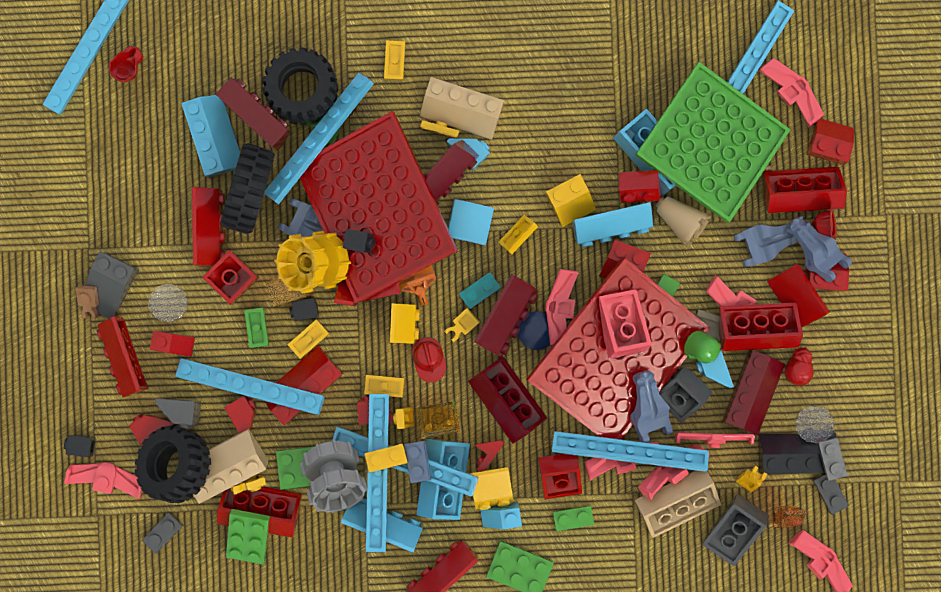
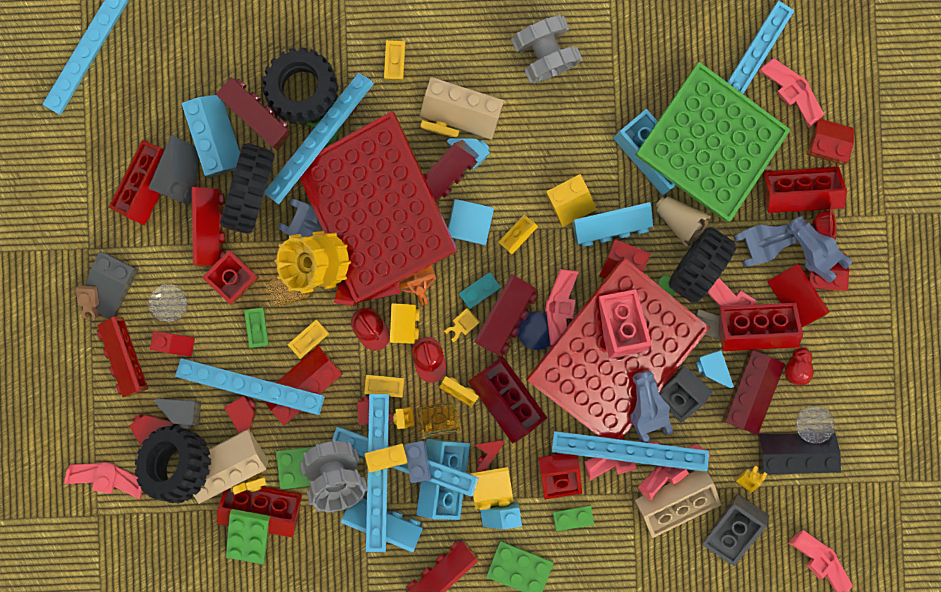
(79, 445): black brick -> none
(125, 64): red hair -> none
(133, 195): none -> red slope
(162, 532): dark grey plate -> none
(176, 171): none -> dark grey slope
(304, 309): black brick -> none
(359, 241): black brick -> none
(370, 329): none -> red piece
(463, 394): none -> yellow plate
(542, 39): none -> light grey piece
(639, 186): red slope -> none
(702, 265): none -> black tyre
(702, 347): bright green helmet -> none
(714, 440): coral plate -> none
(789, 517): clear orange slope -> none
(830, 494): dark grey plate -> none
(832, 459): flat silver plate -> none

